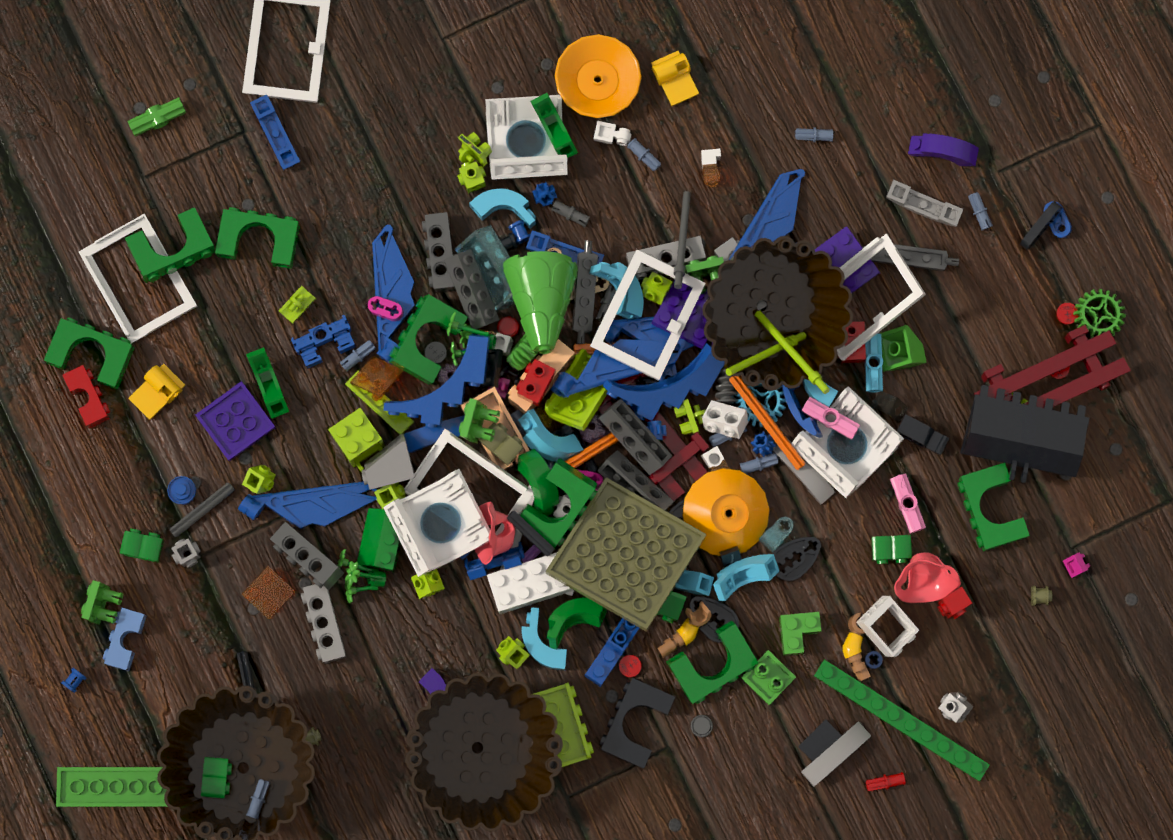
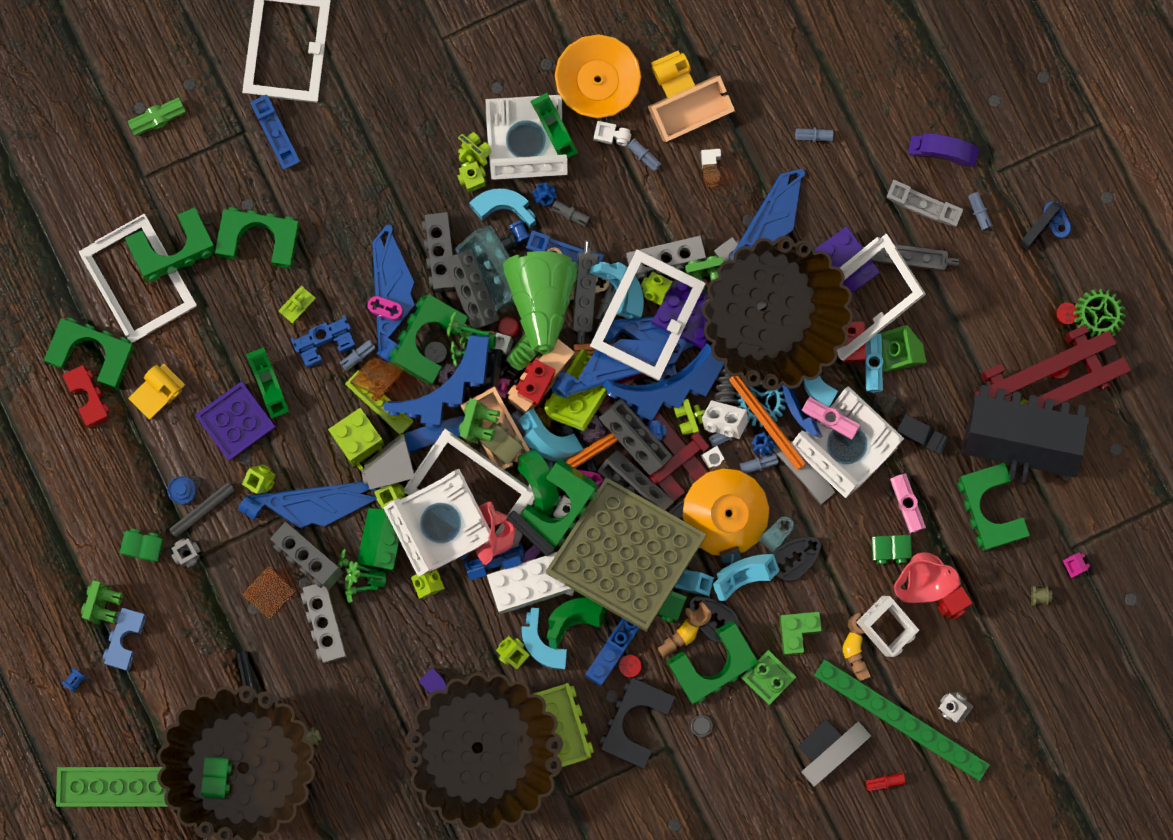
(258, 799): sand blue axle -> none
(679, 268): dark grey bar -> none
(691, 108): none -> light nougat piece
(792, 339): lime bar -> none
(814, 377): lime bar -> none
(879, 660): dark blue bush -> none

